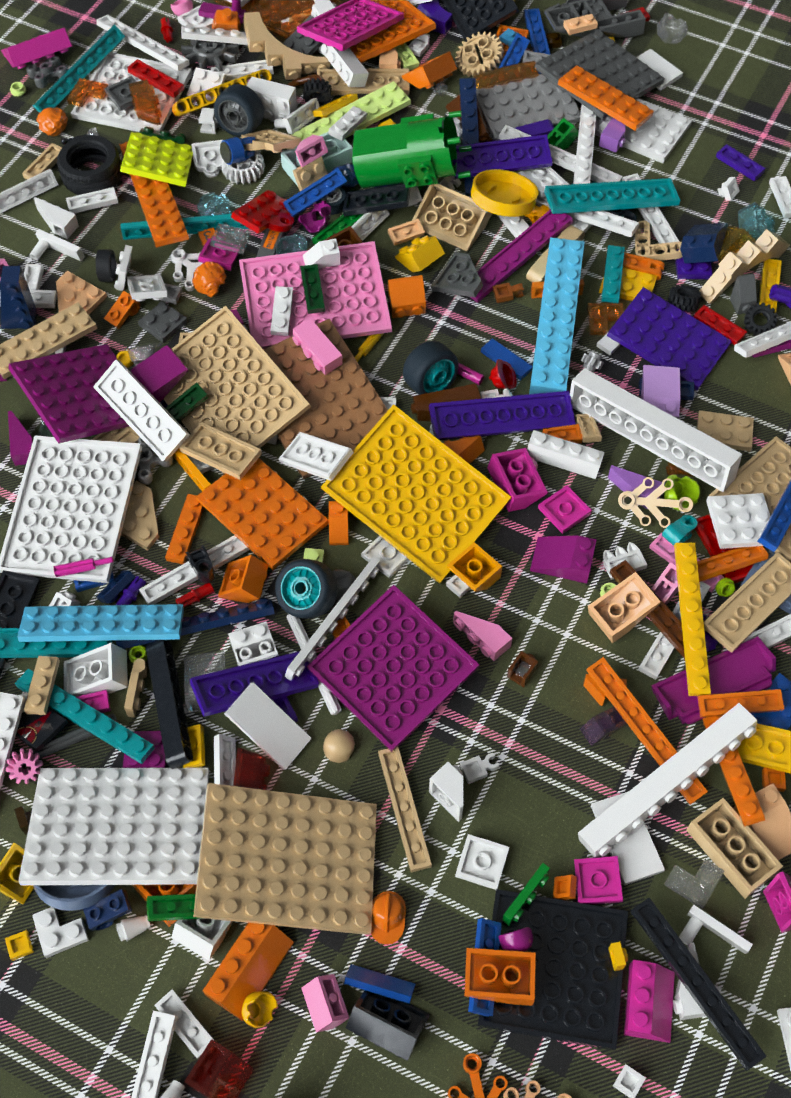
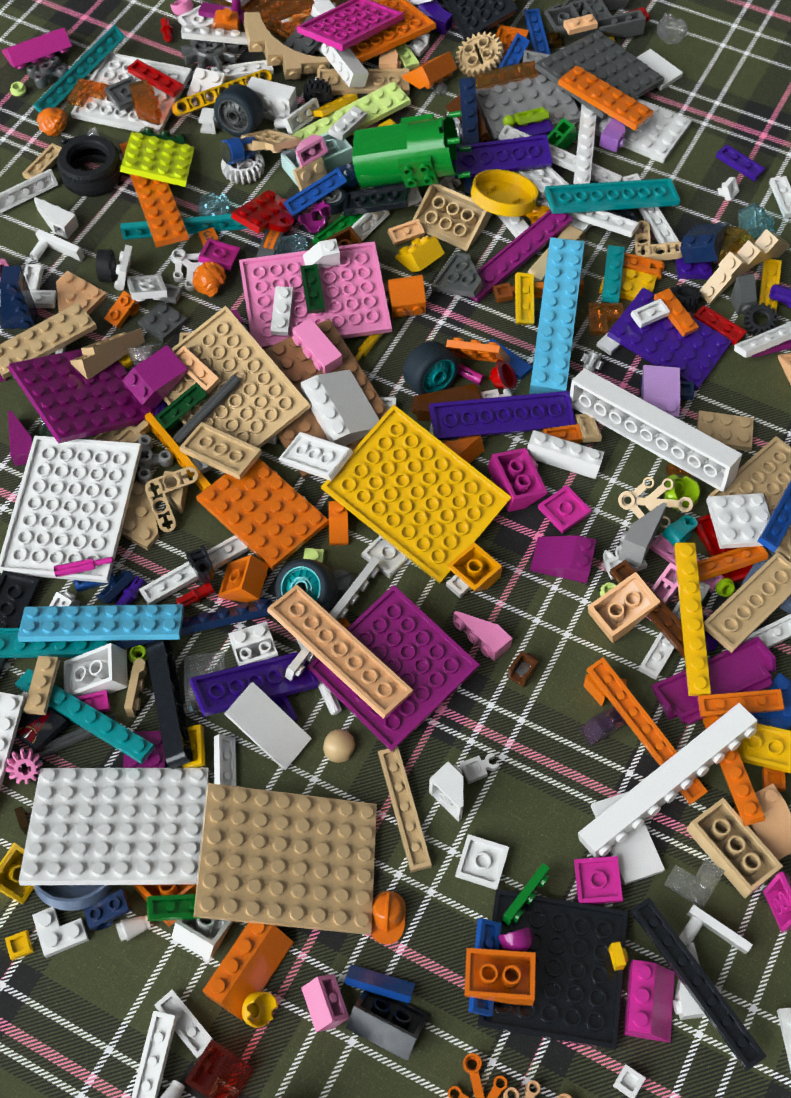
(92, 200): white plate -> none
(106, 352): none -> tan wedge
(141, 411): white plate -> none
(145, 43): white plate -> none
(163, 489): none -> tan beam
(177, 497): none -> tan slope
(185, 530): orange plate -> none
(198, 371): none -> light nougat plate
(206, 409): none -> dark grey axle
(207, 157): white plate -> none
(230, 238): clear hinge -> none
(251, 770): clear red slope -> none
(299, 81): reddish brown piece -> none
(339, 406): none -> white slope
(340, 651): none -> light nougat plate
(476, 351): none -> orange plate
(508, 36): dark azure plate -> none
(524, 298): none -> yellow plate
(526, 117): none -> lime plate
(565, 887): orange plate -> none
(630, 481): medium lavender slope -> none
(640, 536): none -> light grey slope
(650, 313): none -> white plate
(678, 314): none -> orange plate

